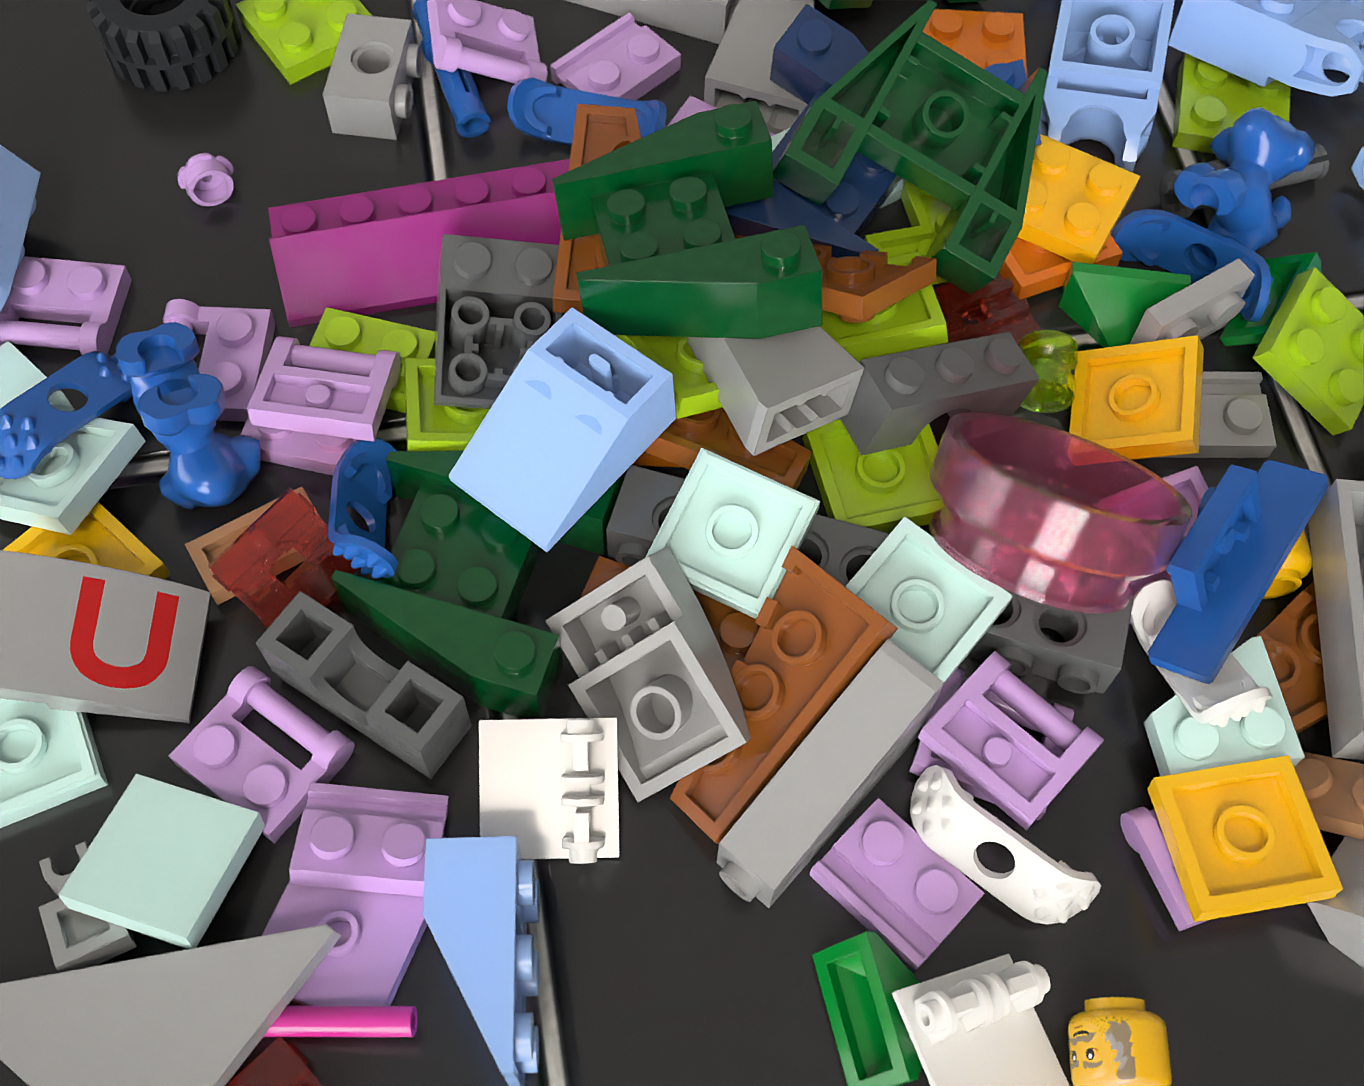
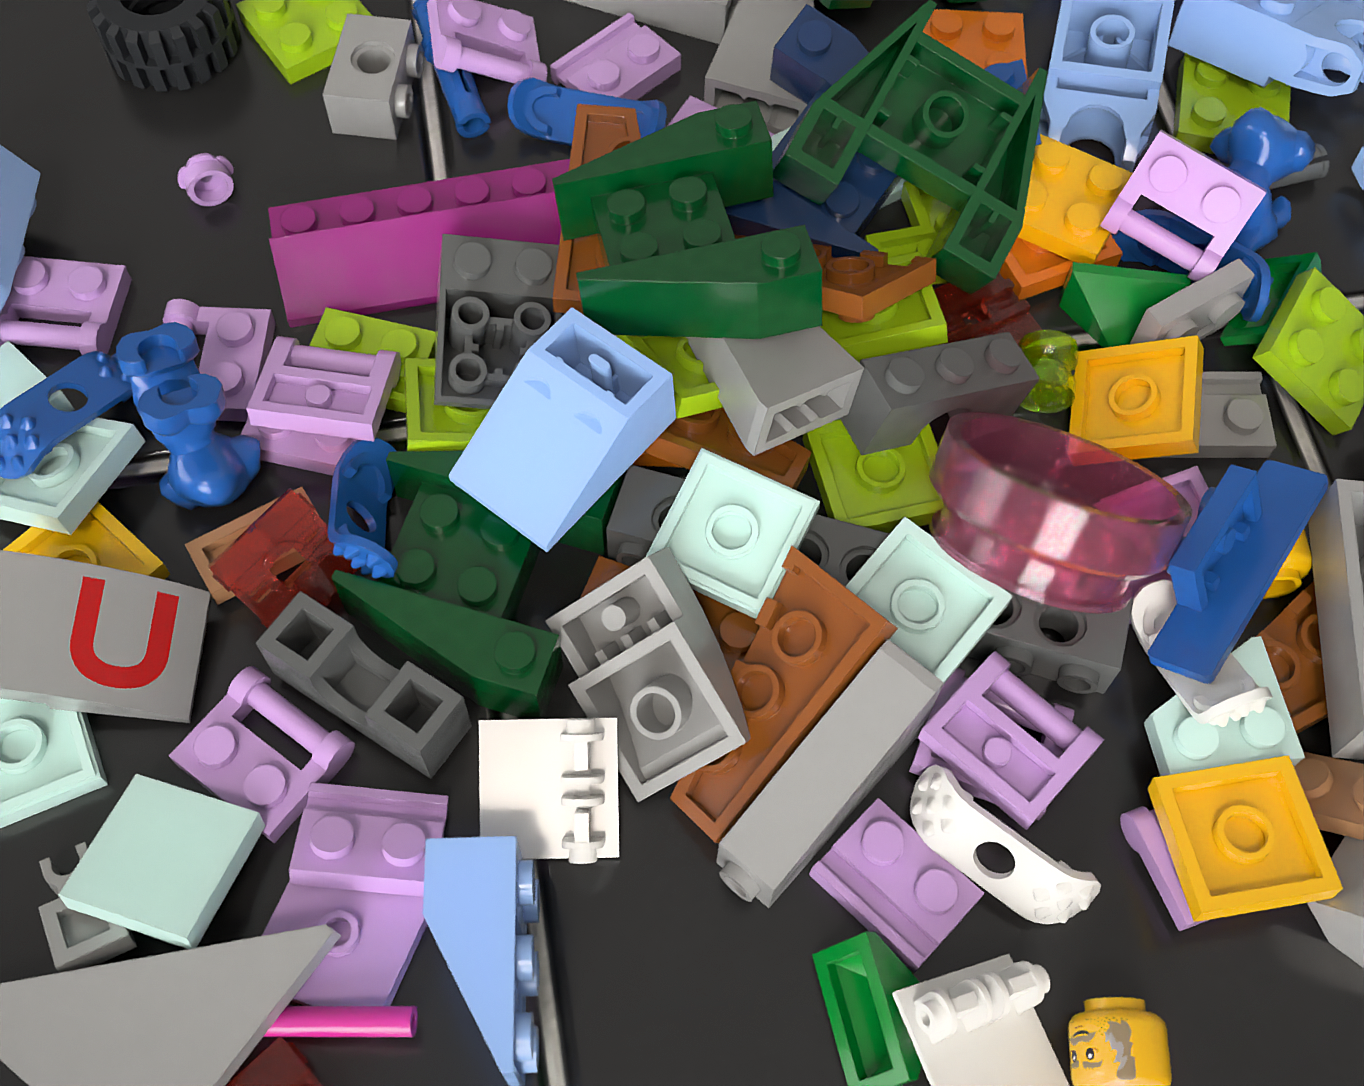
(1193, 189): none -> lavender plate

